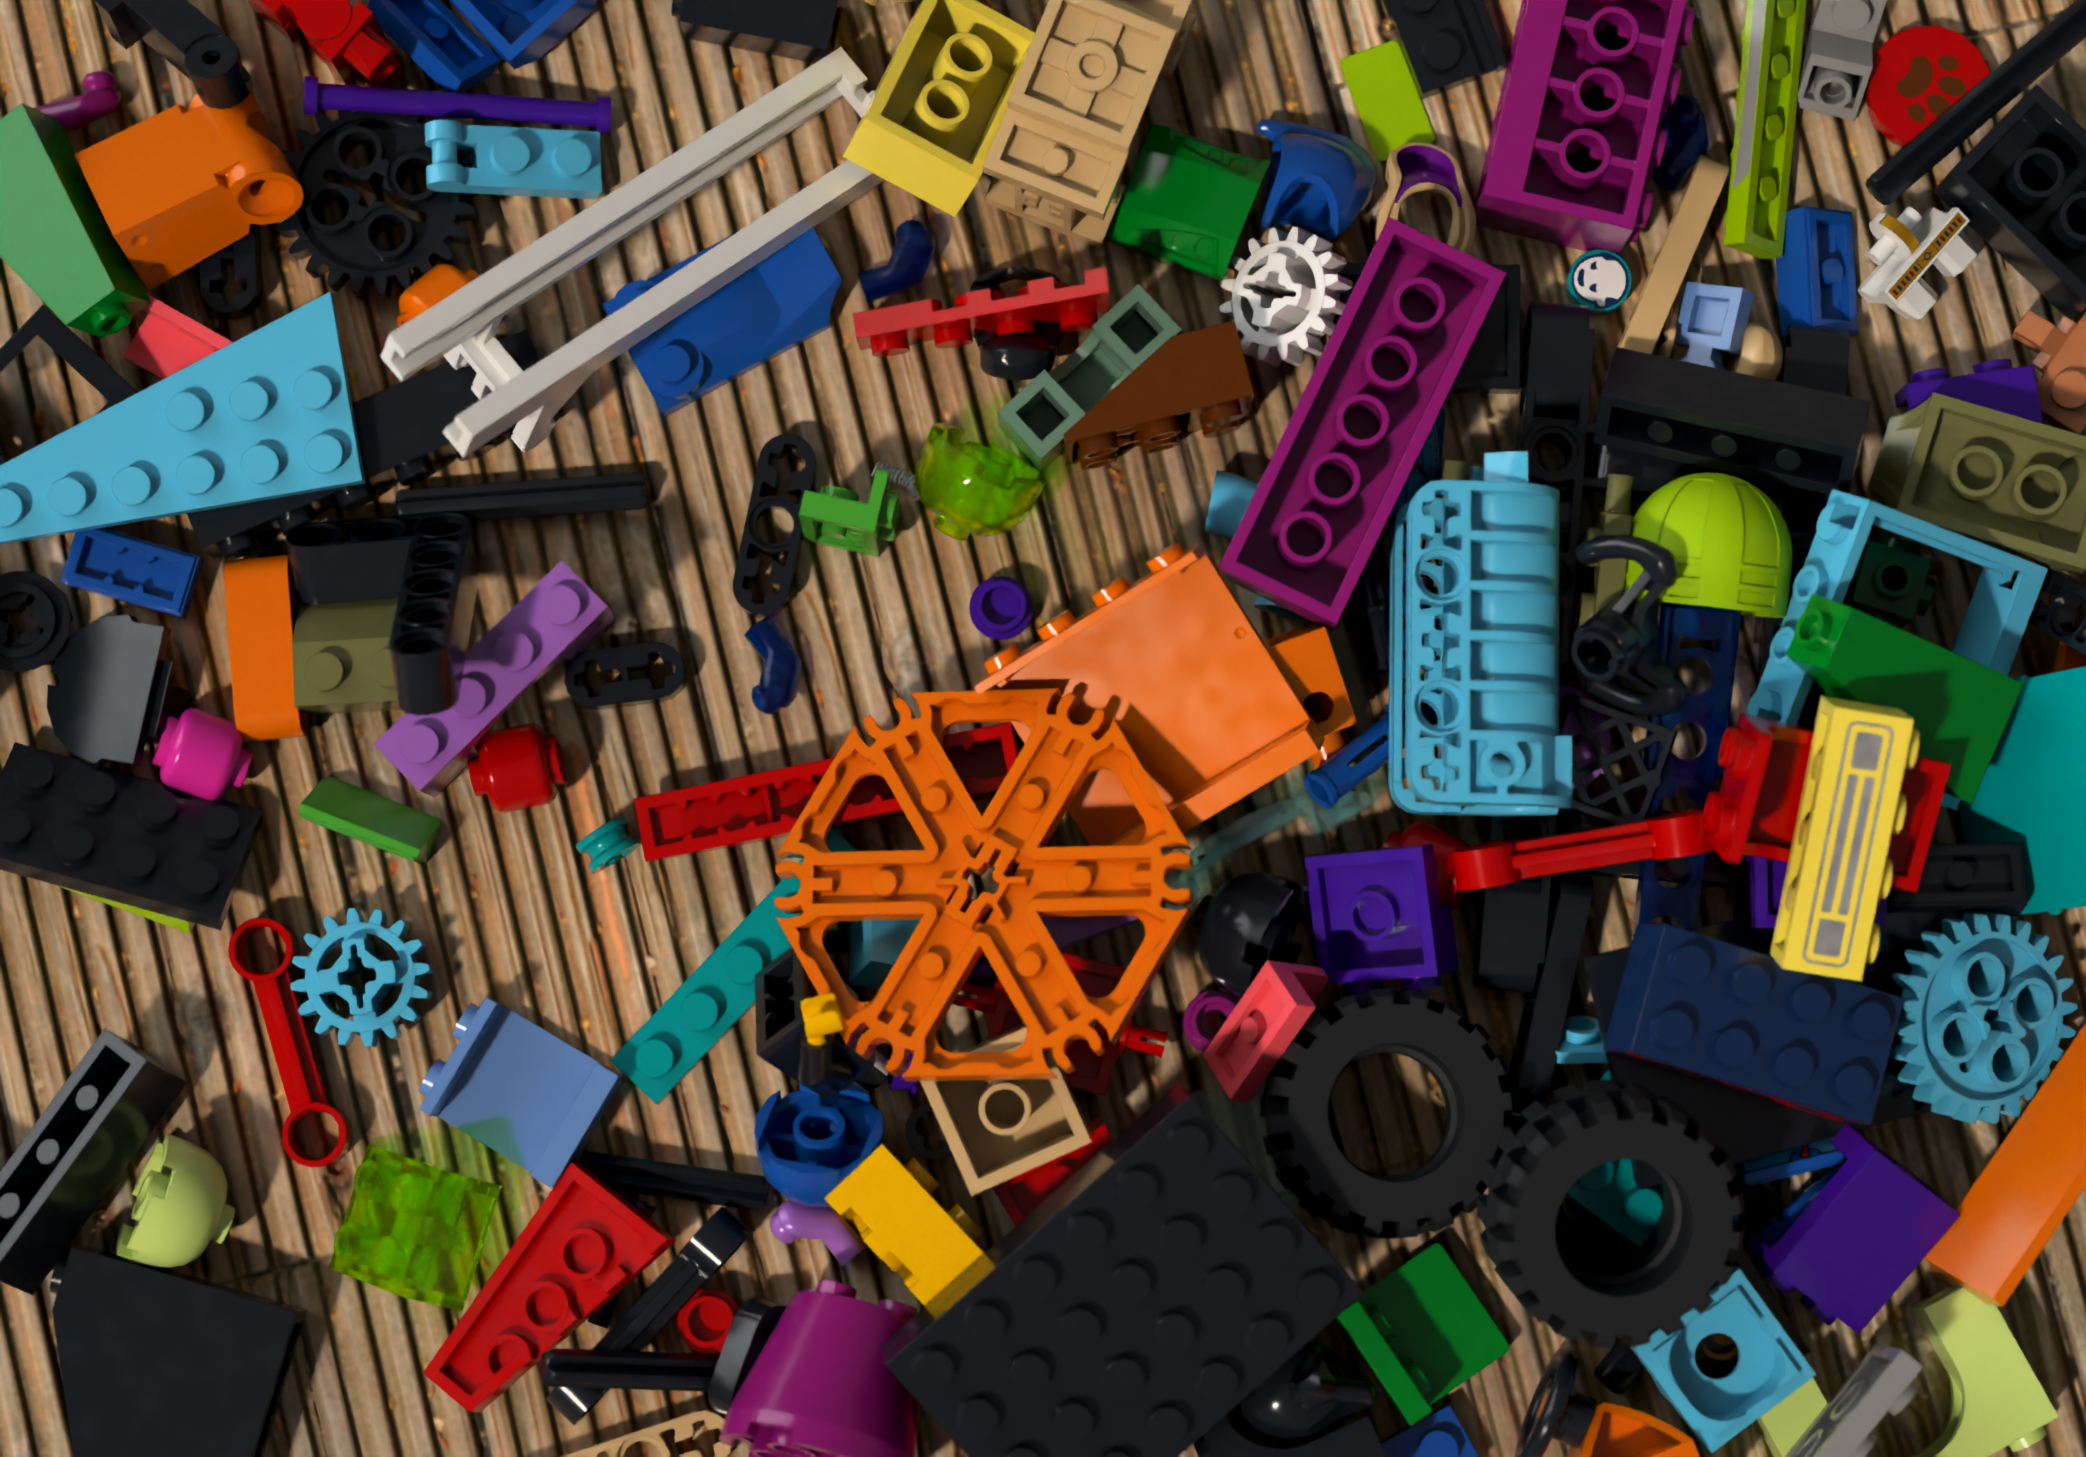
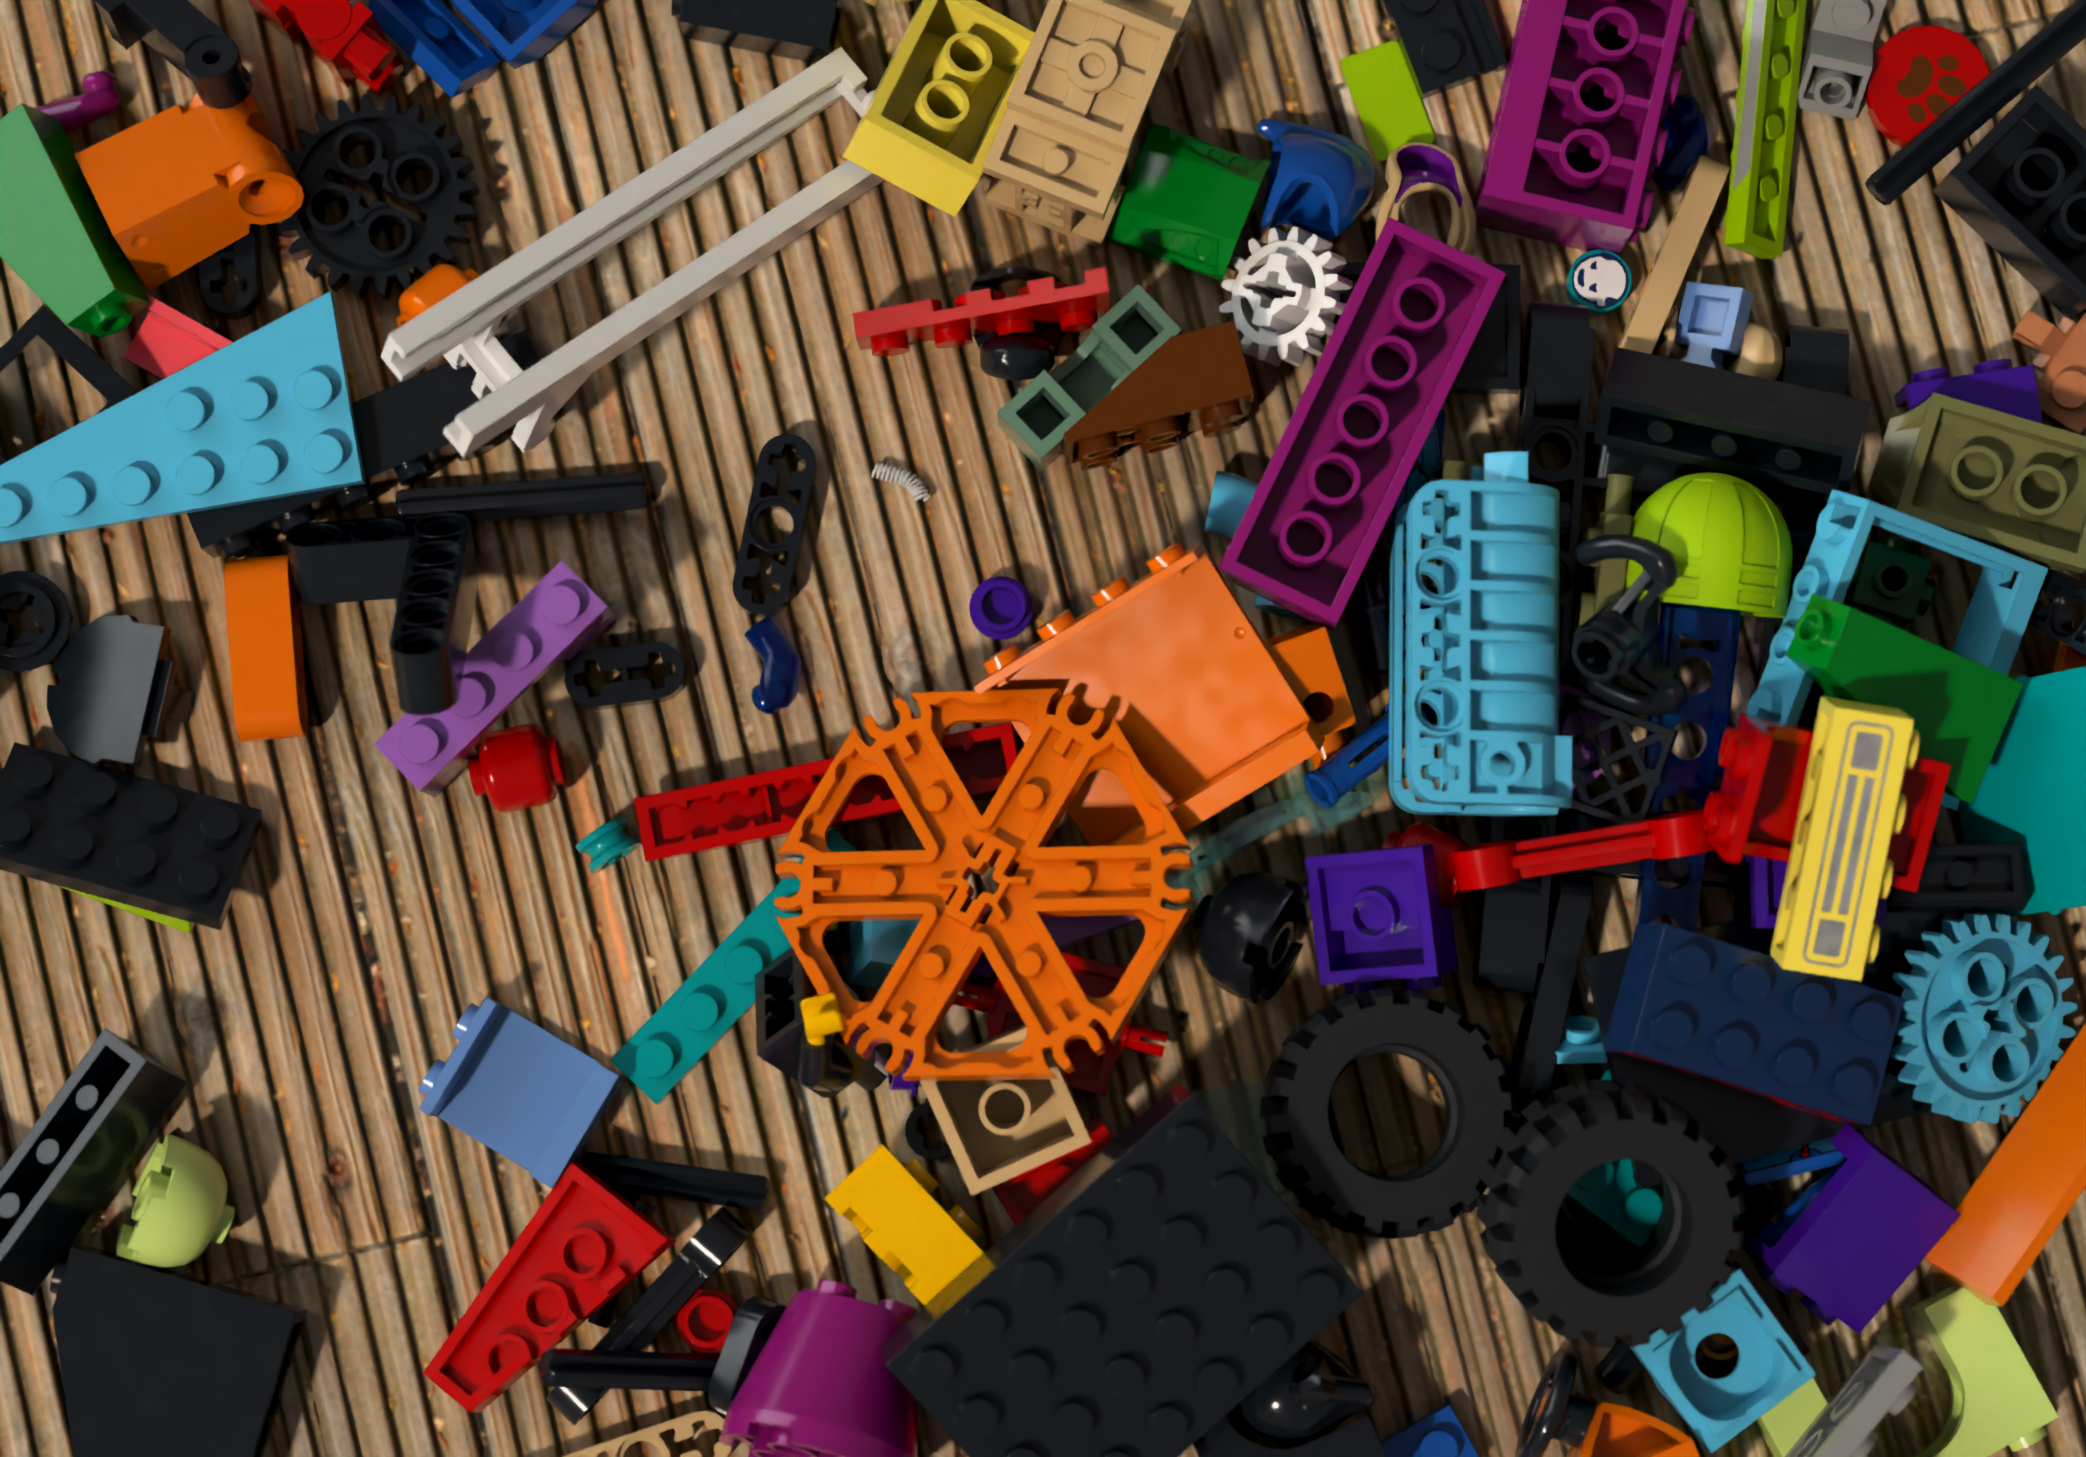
(132, 571): blue plate -> none
(201, 754): dark pink head -> none
(290, 1043): red piece -> none
(335, 981): medium azure gear -> none
(344, 657): olive slope -> none
(371, 819): bright green slope -> none
(414, 1228): clear neon green slope -> none
(456, 105): dark purple bar -> none
(514, 160): medium azure plate -> none
(738, 325): blue slope -> none
(815, 1141): blue cylinder -> none
(822, 1223): medium lavender arm -> none
(842, 522): bright green bracket -> none
(906, 265): clear blue arm -> none
(973, 485): clear neon green cylinder -> none
(1195, 1011): magenta plate -> none
(1263, 1026): coral panel -> none
(1422, 1332): green bracket -> none
(1817, 271): blue slope -> none
(1905, 253): white hips -> none

